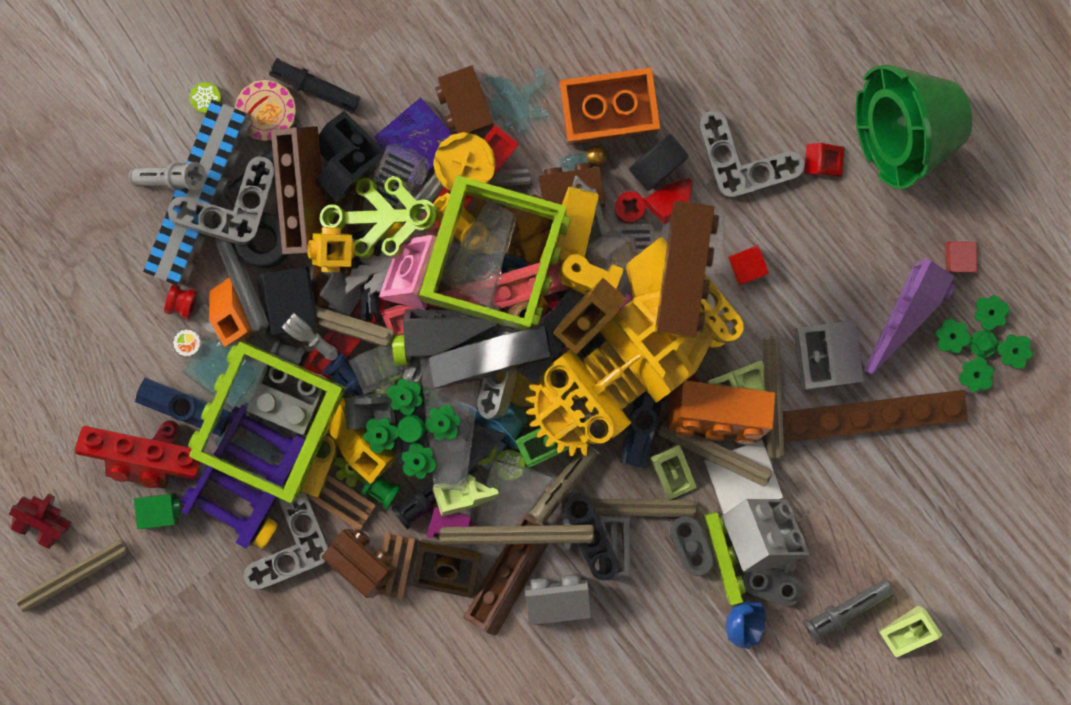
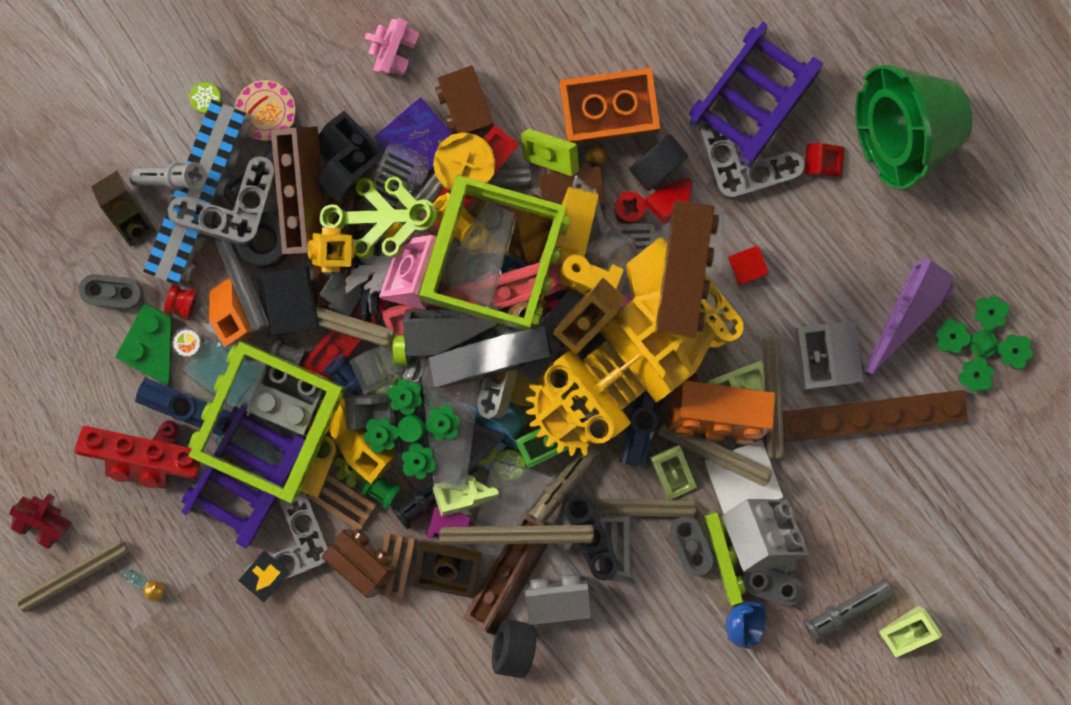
(110, 291): none -> dark grey plate
(123, 208): none -> dark brown slope
(149, 344): none -> green wing
(152, 589): none -> piece
(157, 510): green brick -> none
(264, 576): none -> black sticker
(265, 533): yellow tile -> none
(303, 332): light grey piece -> none
(304, 81): black pin -> none
(397, 34): none -> bright pink hips
(513, 648): none -> black tyre
(519, 105): clear light blue piece -> none
(550, 152): none -> lime plate
(767, 121): none -> dark purple fence
(961, 257): red slope -> none

